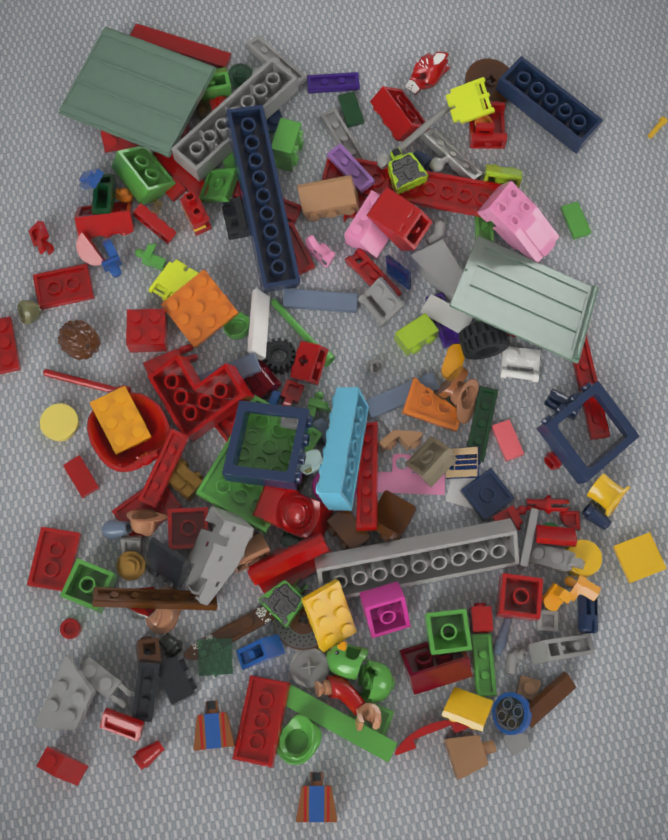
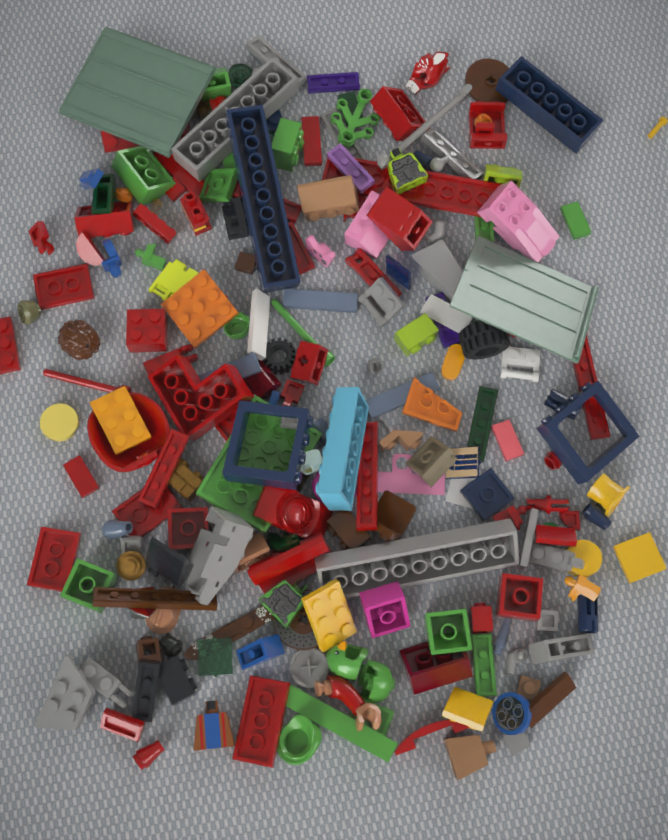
(62, 765): red slope -> none
(70, 628): red tile -> none
(145, 520): nougat piece -> none
(194, 50): red tile -> none
(245, 263): none -> reddish brown tile
(282, 544): none -> dark green piece
(312, 141): none -> red tile
(316, 801): torso -> none
(317, 404): bright green piece -> none
(354, 121): none -> bright green plant
(450, 384): dark orange tile -> none
(464, 399): nougat piece -> none
(469, 101): neon yellow plate -> none
(555, 597): light orange piece -> none

